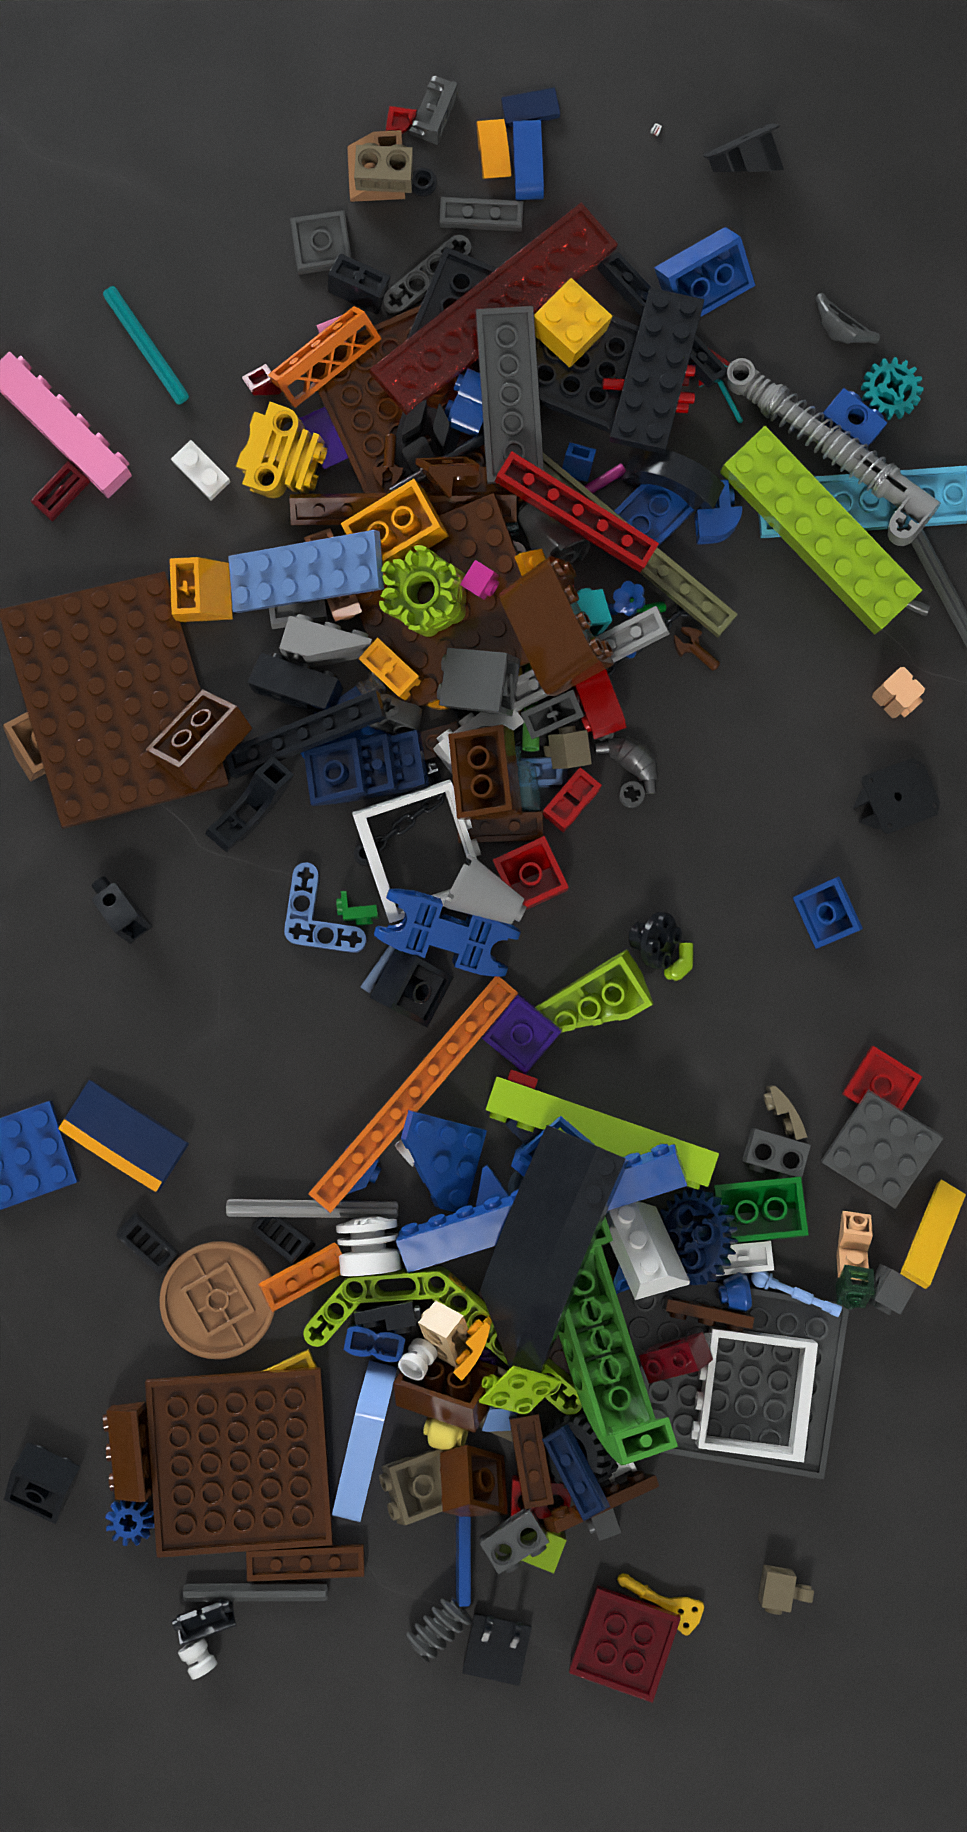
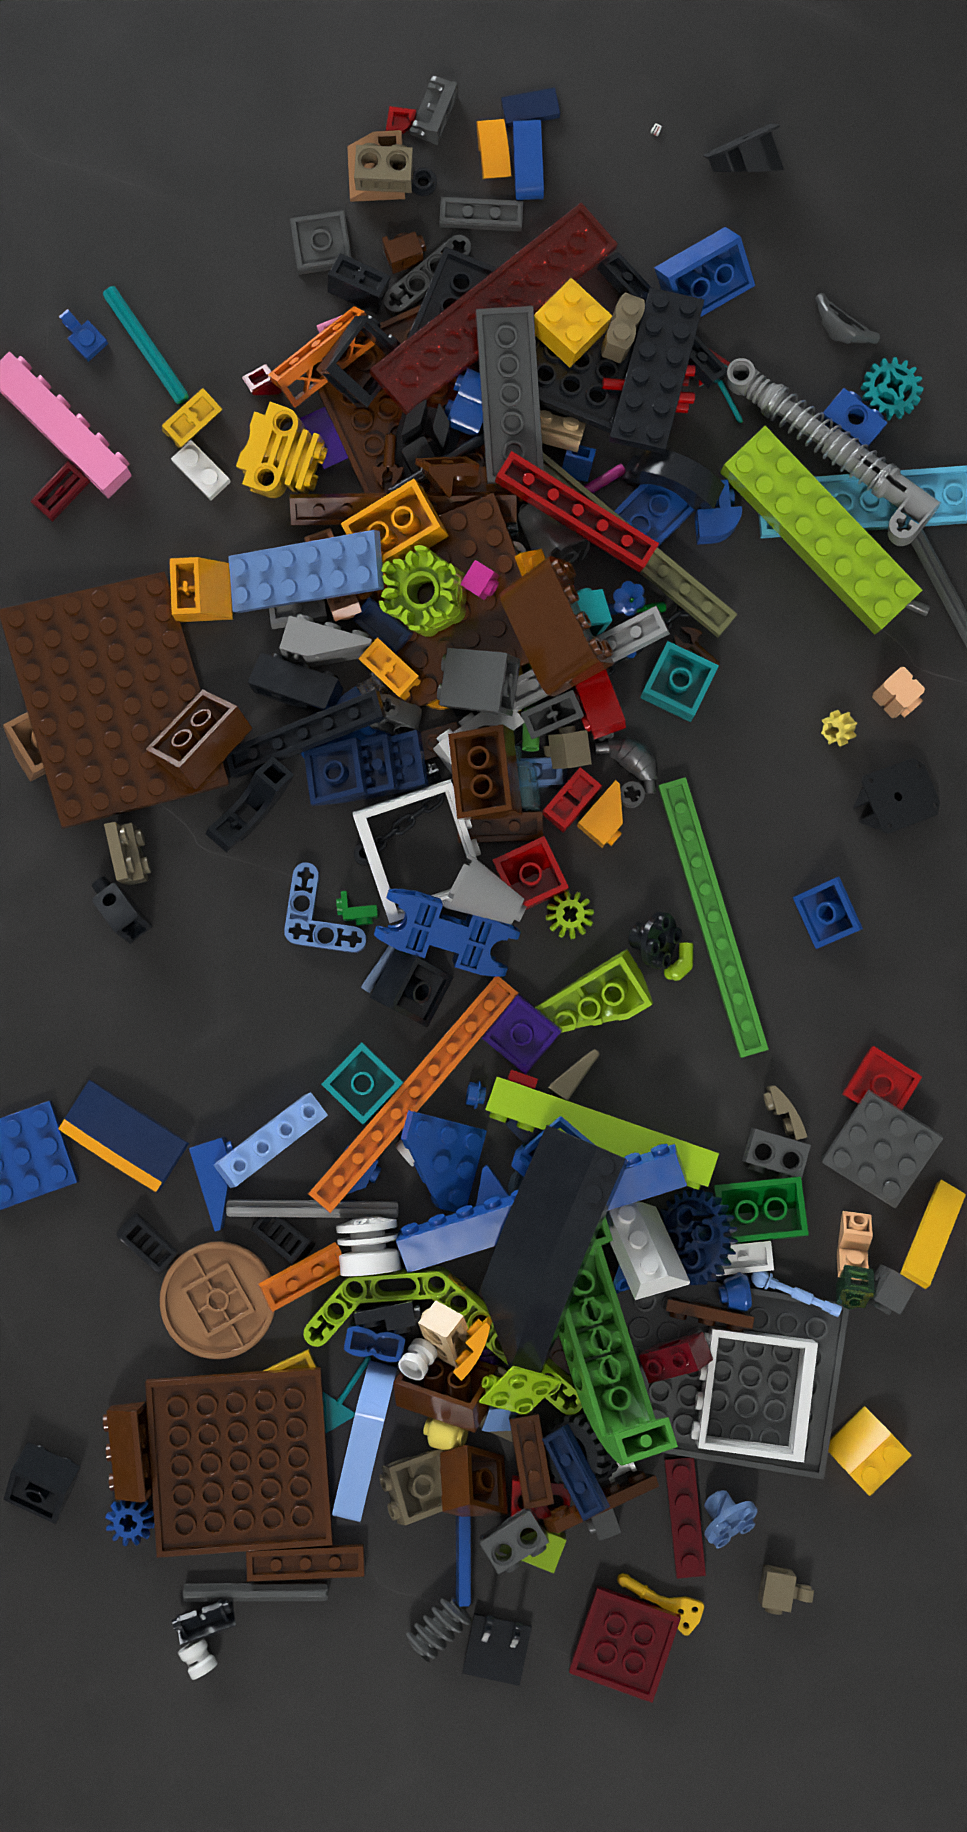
(84, 337): none -> blue plate
(127, 854): none -> dark tan plate
(191, 418): none -> yellow hinge
(212, 1184): none -> blue slope
(270, 1140): none -> light blue brick
(334, 1410): none -> teal piece
(341, 380): none -> black window
(362, 1083): none -> teal brick
(382, 625): none -> dark blue tile
(404, 251): none -> reddish brown brick
(475, 1094): none -> blue plate
(561, 431): none -> tan plate
(569, 1080): none -> dark tan slope
(579, 916): none -> lime gear
(604, 817): none -> light orange slope
(622, 327): none -> dark tan brick
(679, 681): none -> teal brick
(684, 1517): none -> dark red plate
(712, 917): none -> bright green plate
(727, 1518): none -> medium blue plate
(839, 728): none -> light yellow gear
(867, 1450): none -> yellow slope

